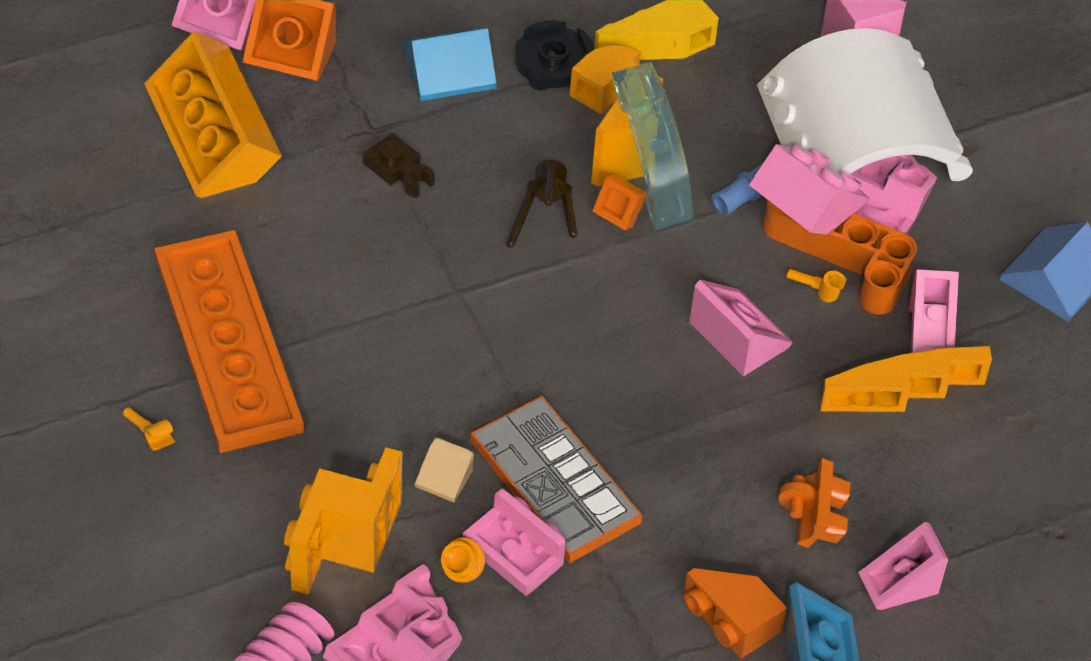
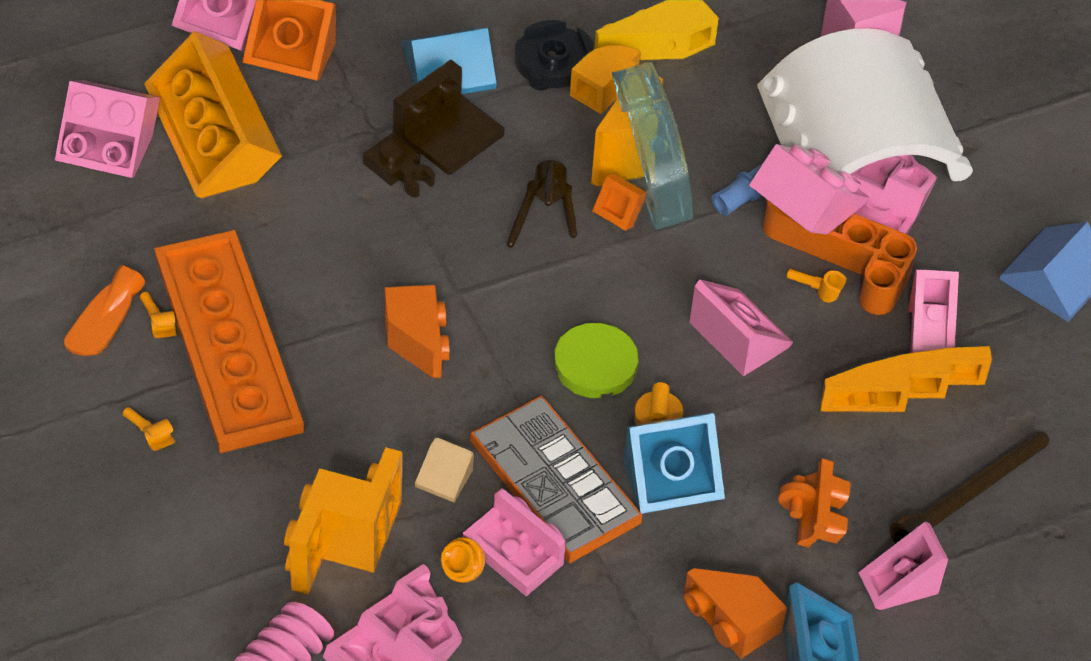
(104, 314): none -> orange piece
(106, 127): none -> bright pink slope
(161, 322): none -> light orange hand
(414, 326): none -> orange slope
(442, 121): none -> dark brown bracket
(596, 360): none -> lime tile
(657, 405): none -> light orange piece
(674, 462): none -> dark azure slope
(971, 488): none -> dark brown piece

